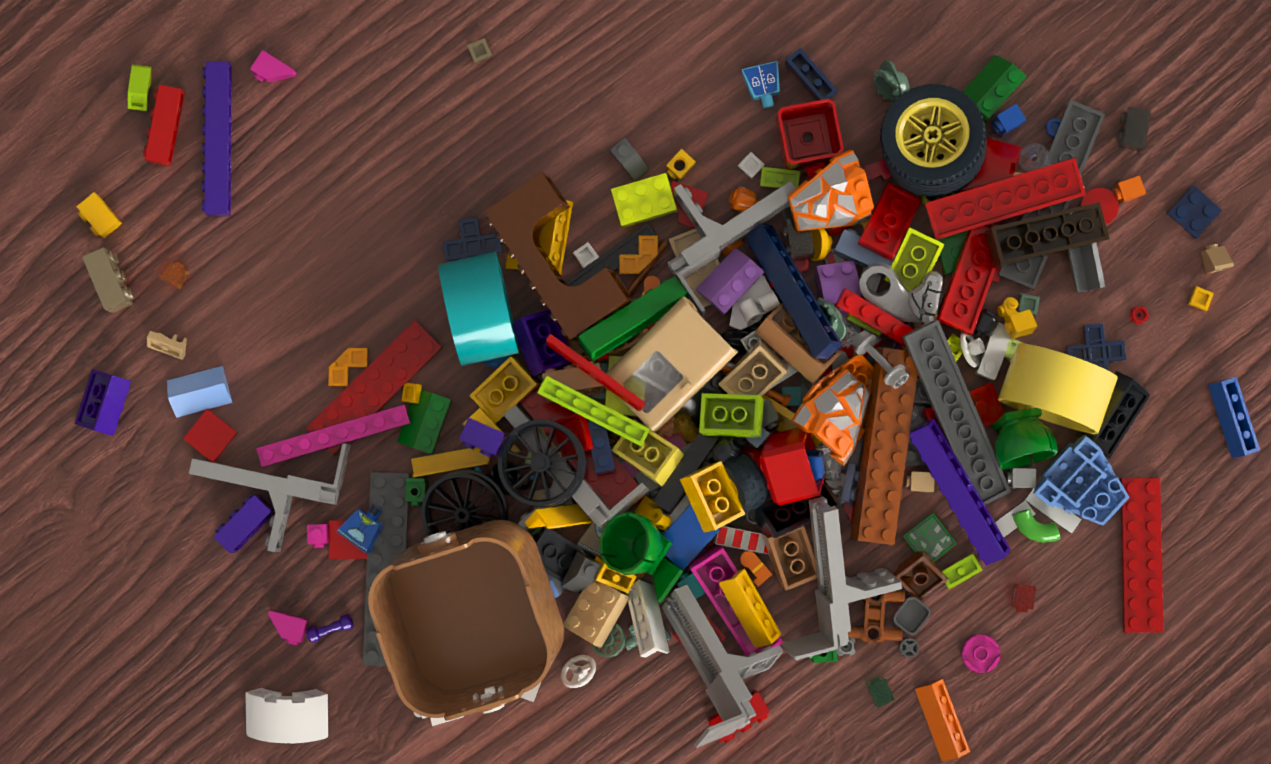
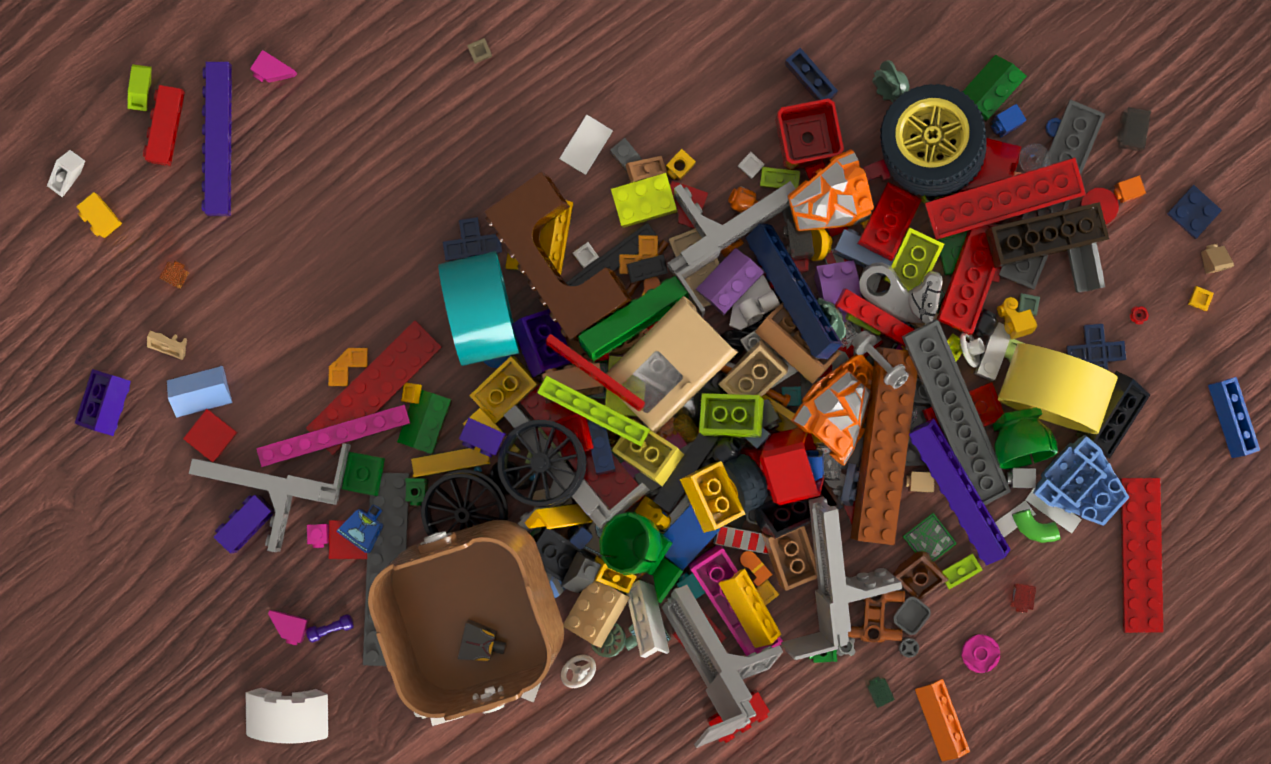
(65, 172): none -> white slope
(108, 279): dark tan brick -> none
(363, 473): none -> green tile
(479, 642): none -> dark grey torso
(579, 535): none -> dark blue slope
(586, 144): none -> white sticker
(645, 168): none -> medium nougat plate
(646, 268): none -> black plate
(762, 82): torso -> none
(767, 592): none -> yellow tile

